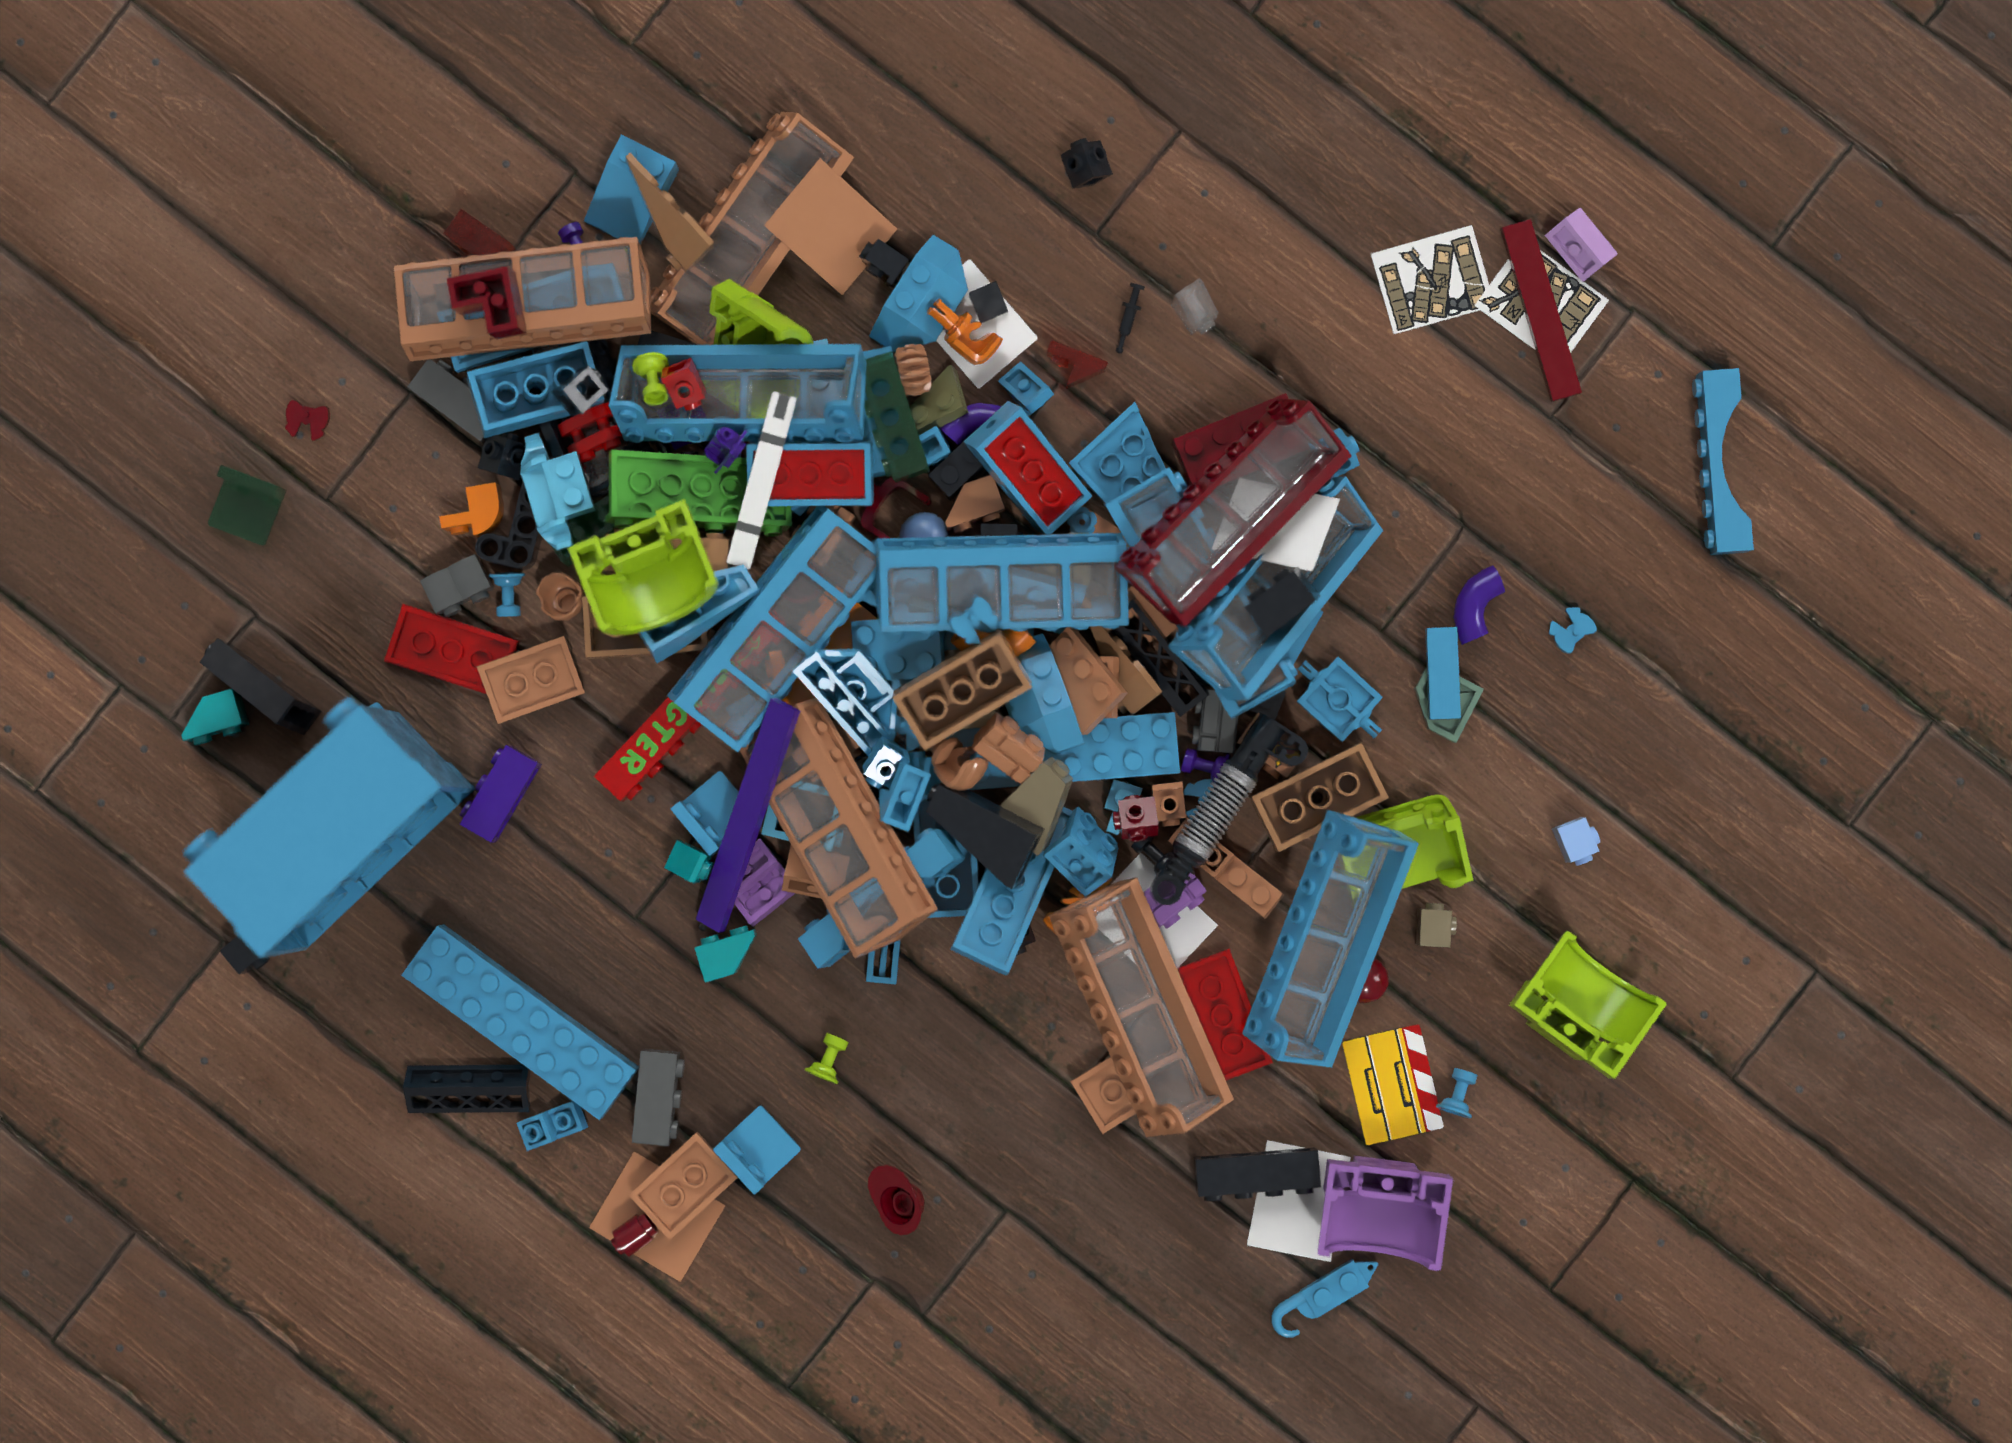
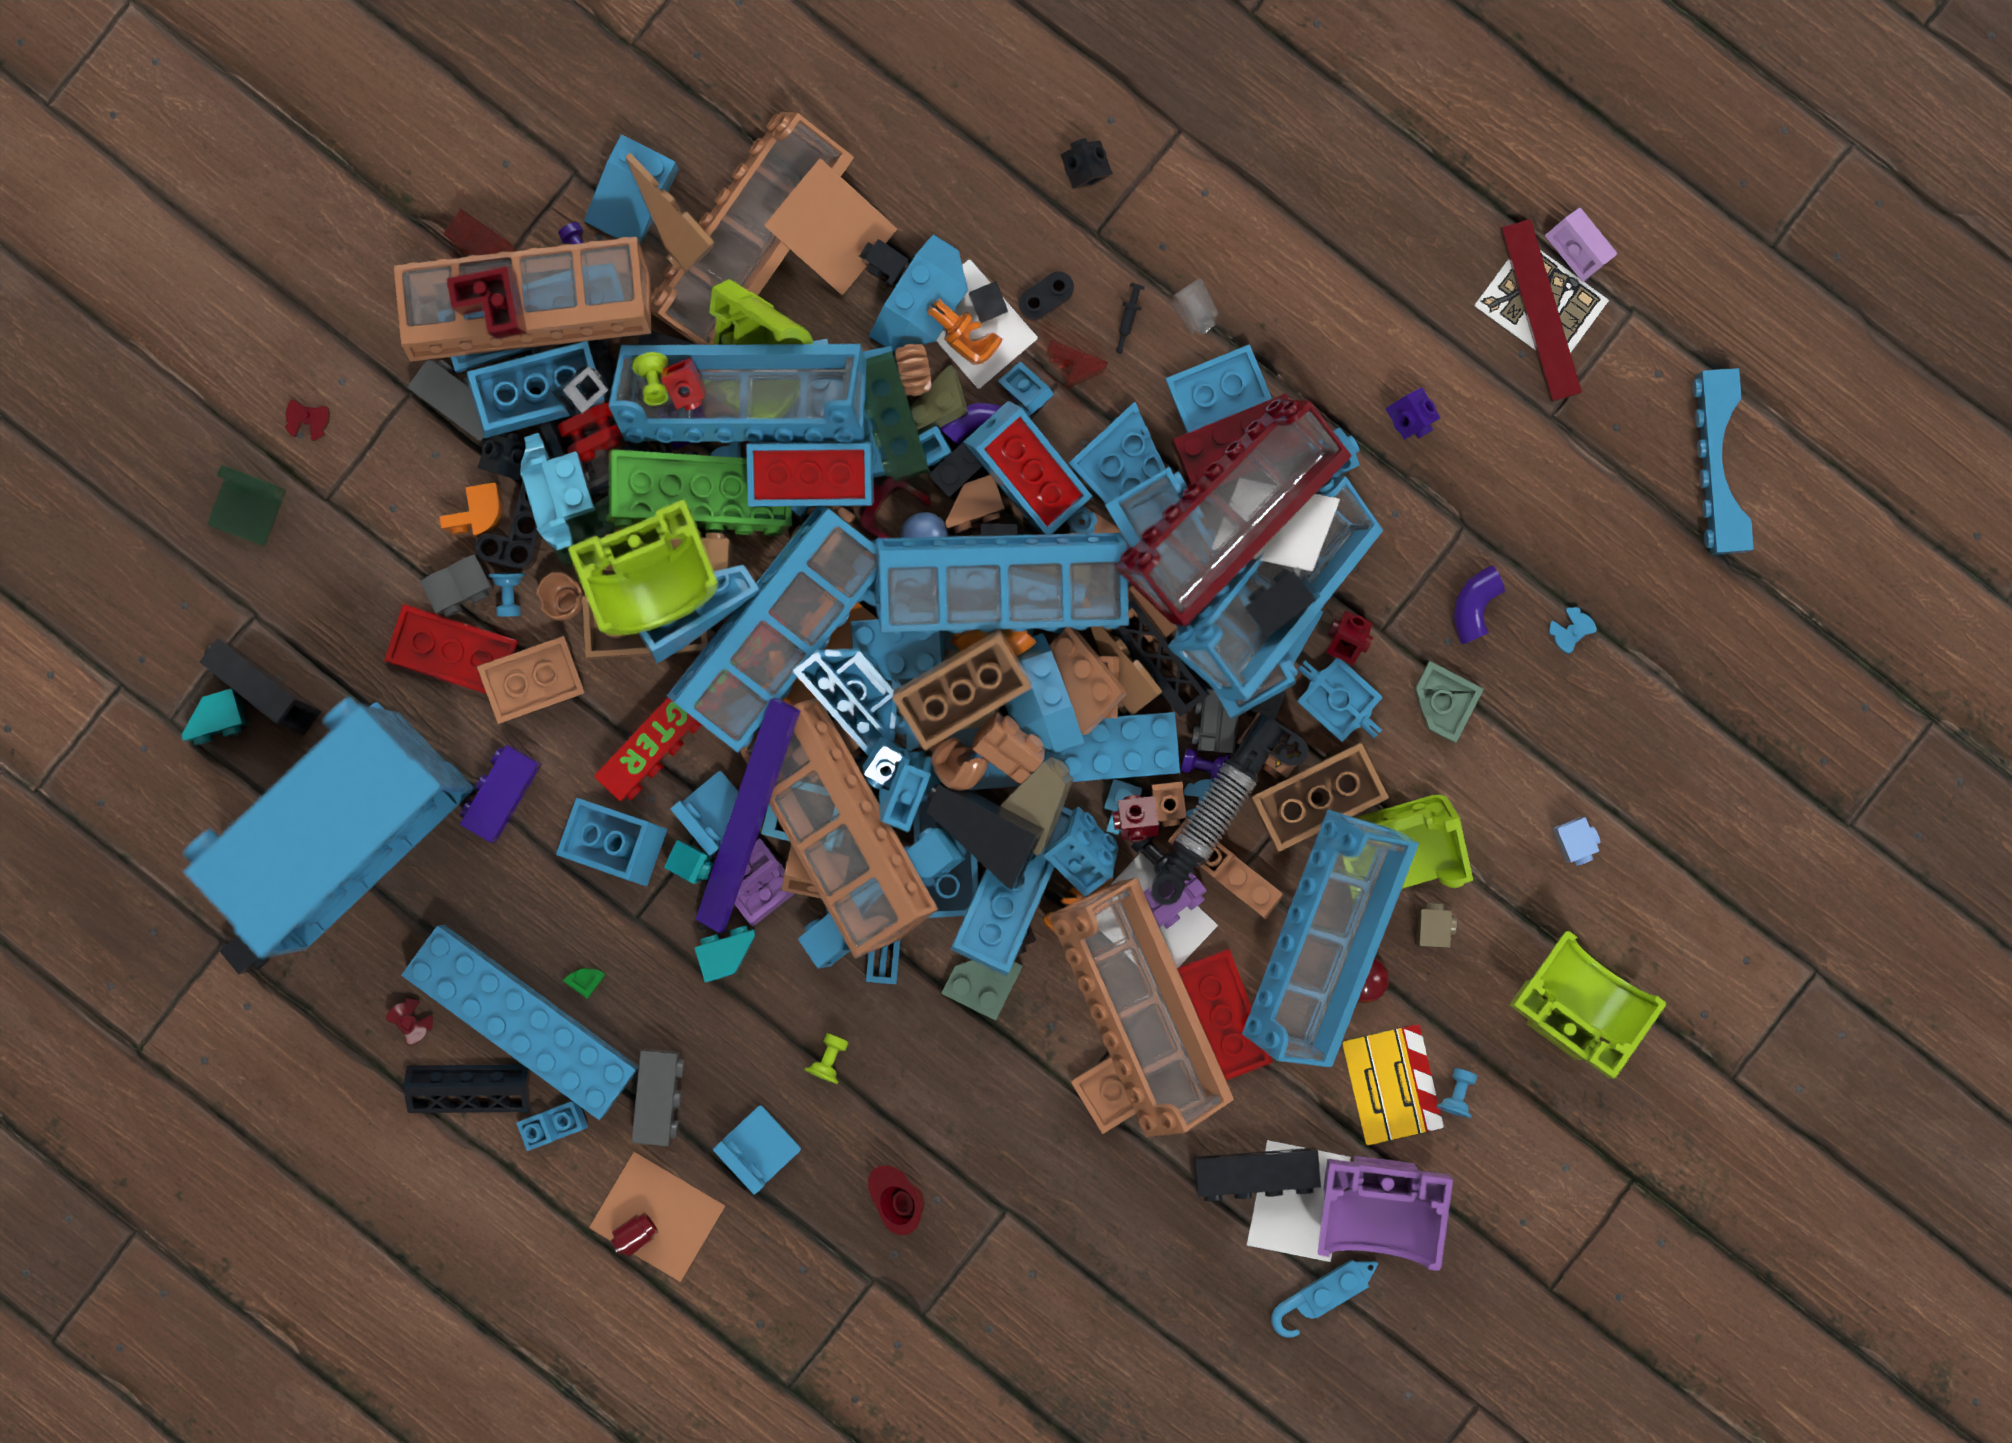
(401, 1017): none -> dark red piece
(585, 980): none -> green tile
(611, 841): none -> dark azure slope
(683, 1186): nougat plate -> none
(725, 447): dark purple hinge -> none
(761, 480): white sticker -> none
(979, 611): dark azure piece -> none
(981, 987): none -> sand green plate
(1046, 295): none -> black plate
(1218, 388): none -> dark azure plate
(1349, 637): none -> dark red brick
(1413, 414): none -> dark purple brick
(1431, 279): sticker -> none
(1443, 673): dark azure tile -> none

